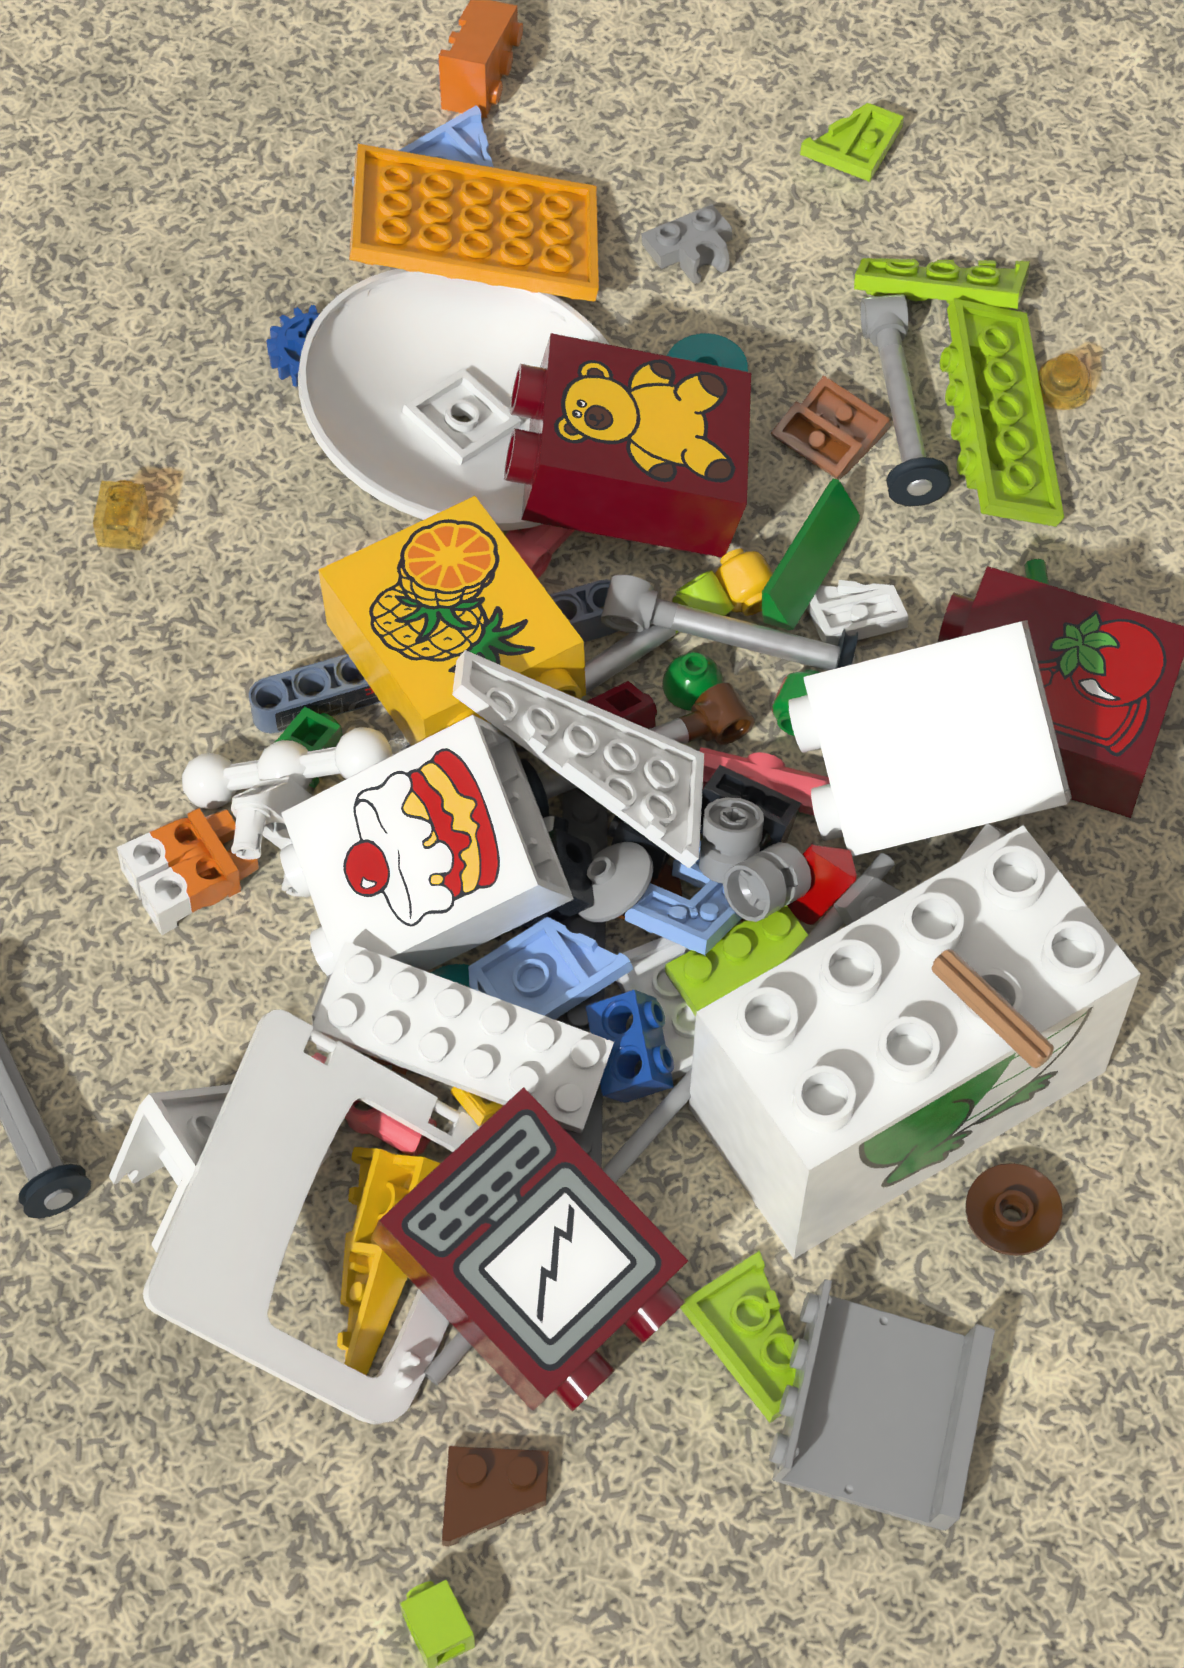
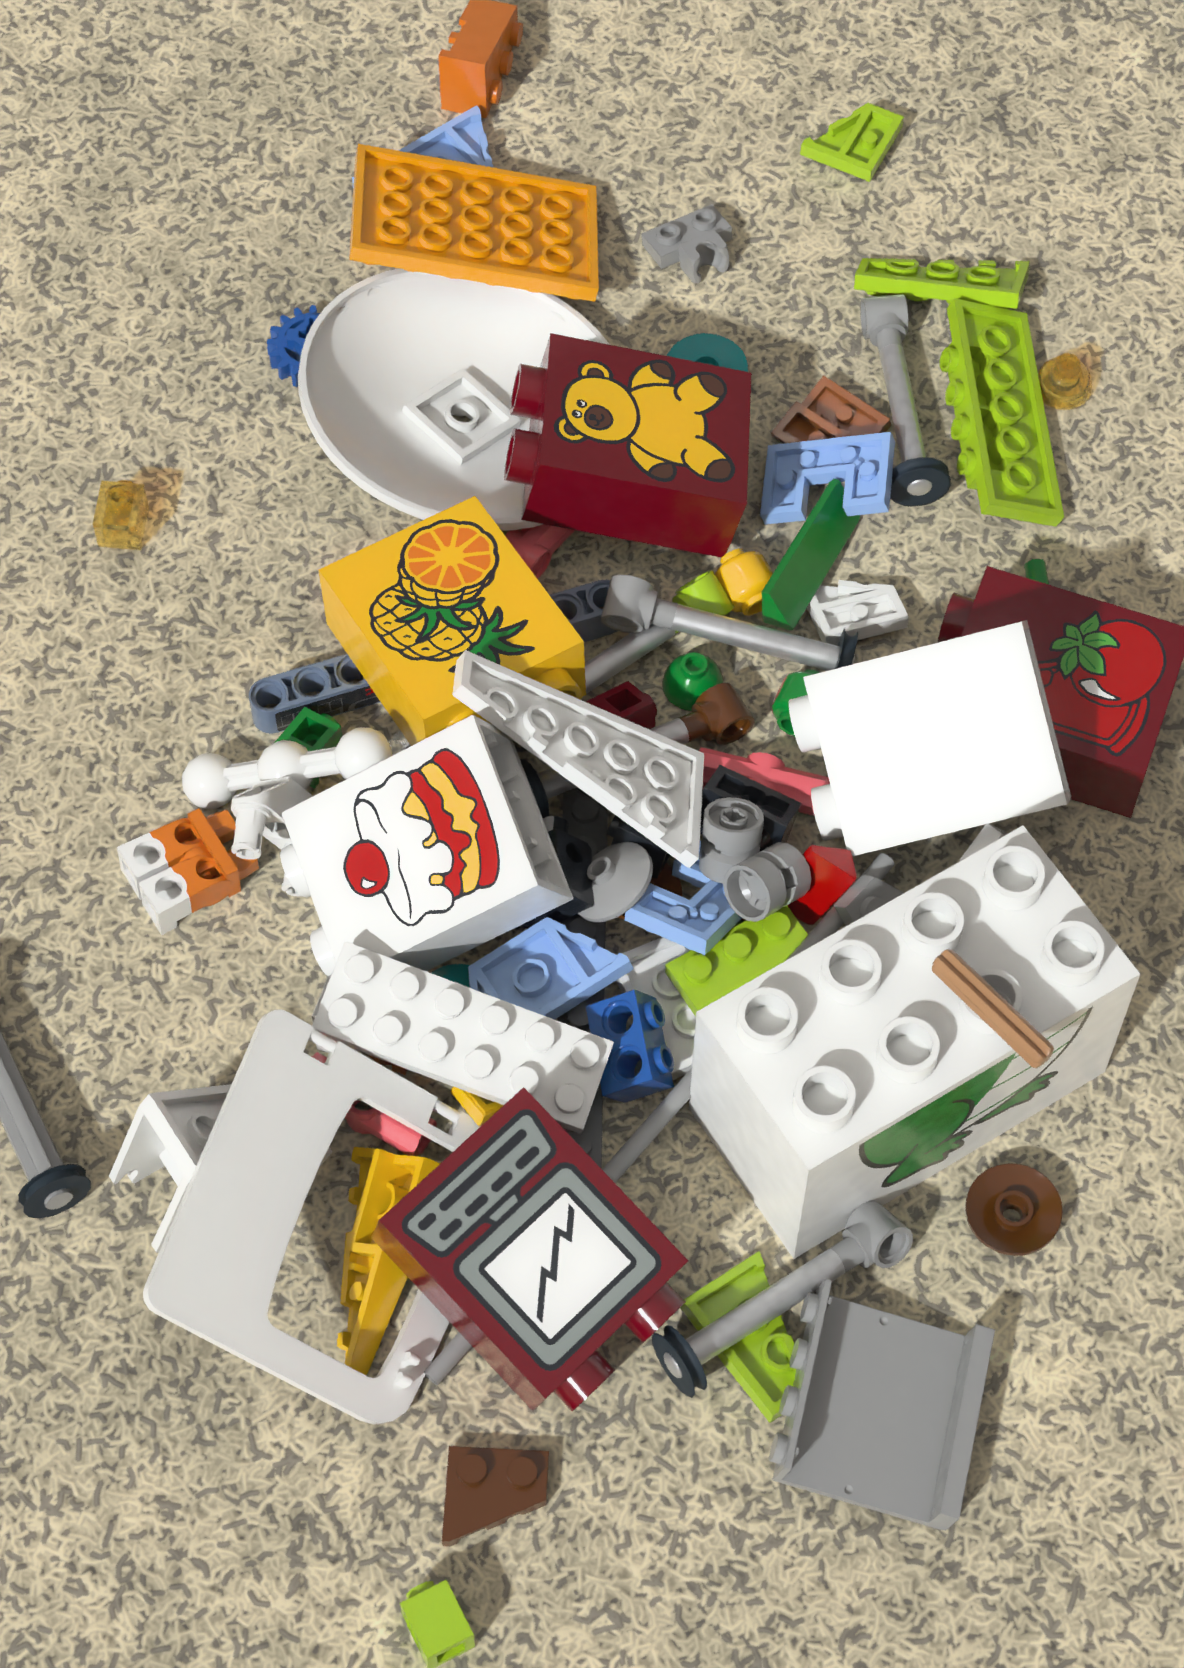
(857, 460): none -> light blue plate
(868, 1239): none -> piece

